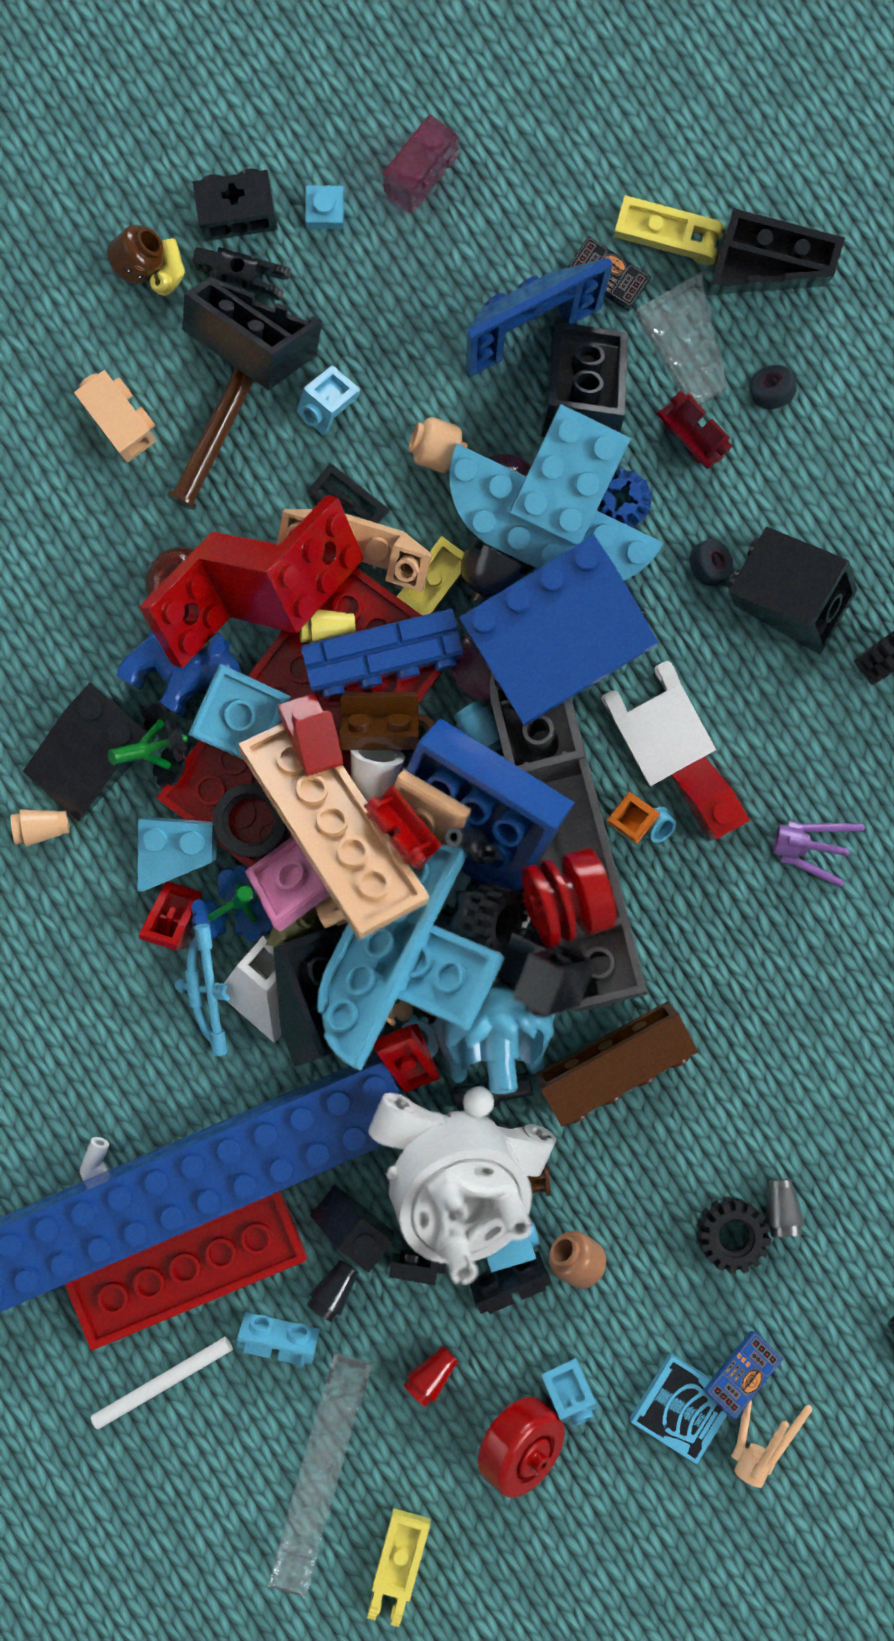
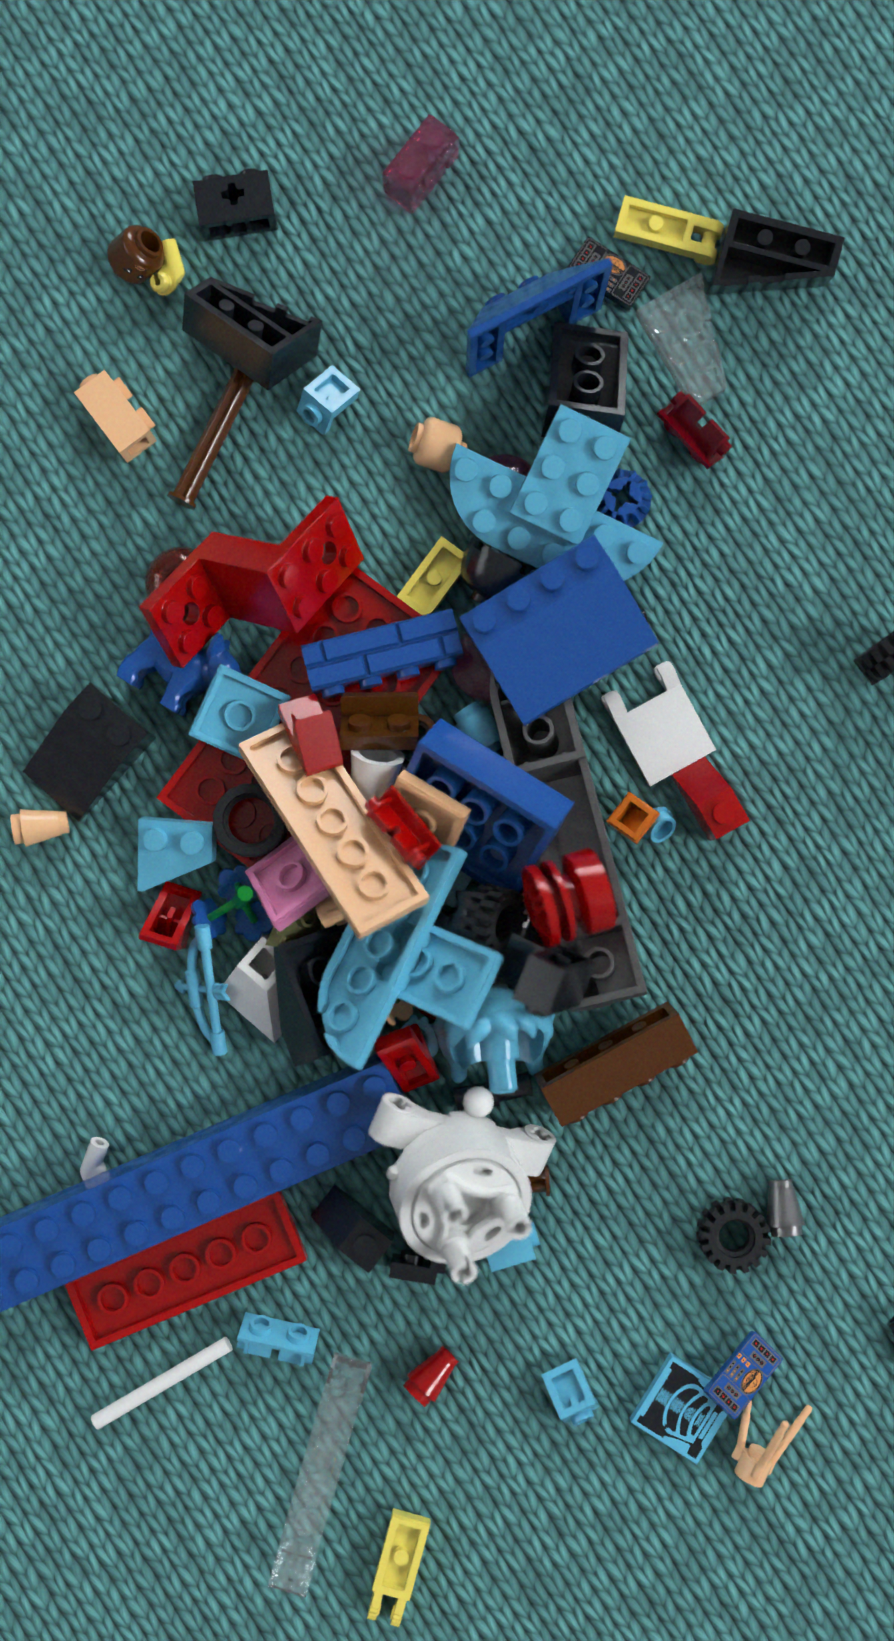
(171, 763): plant -> none
(241, 270): black hinge -> none
(324, 207): medium azure plate -> none
(327, 625): light yellow cone -> none
(331, 470): black tile -> none
(333, 1291): black cone -> none
(381, 546): light nougat slope -> none
(473, 843): black arm -> none
(494, 1289): black hinge -> none
(520, 1447): red wheel -> none
(577, 1259): nougat head -> none
(702, 564): black wheel -> none
(776, 396): black wheel -> none
(792, 842): medium lavender plant -> none
(794, 588): black slope -> none

